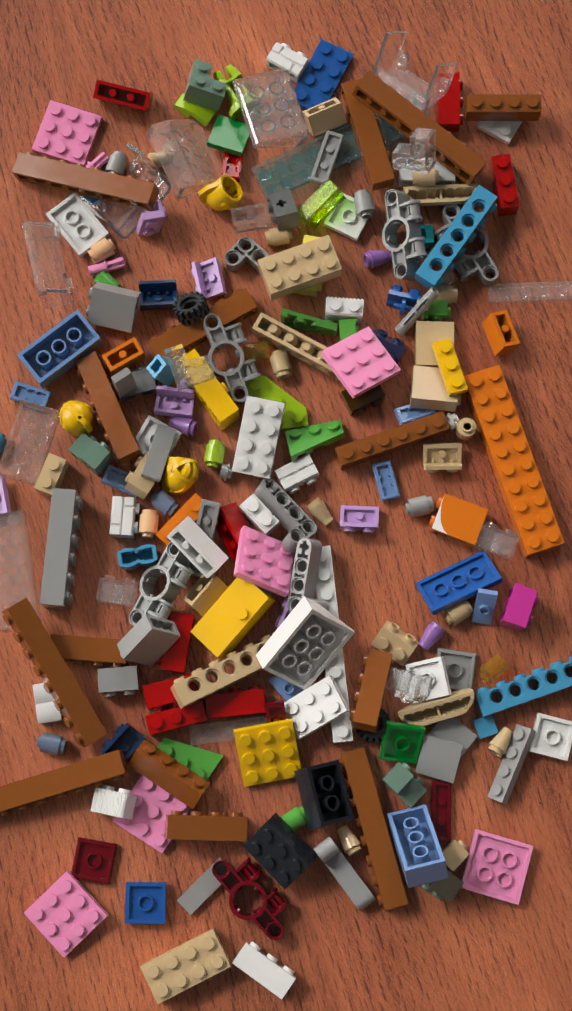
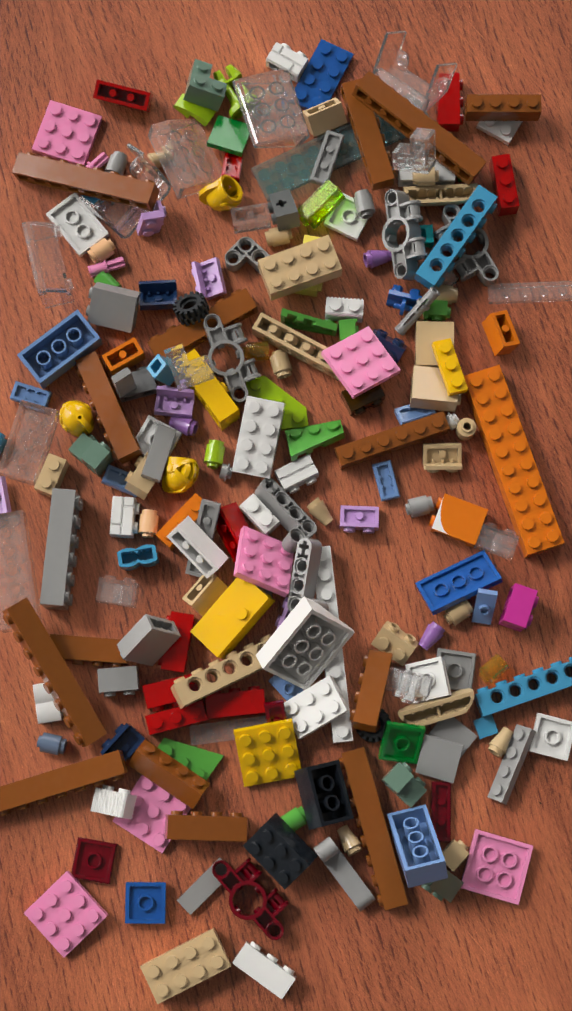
(164, 503): sand blue brick -> none
(172, 565): light grey piece -> none

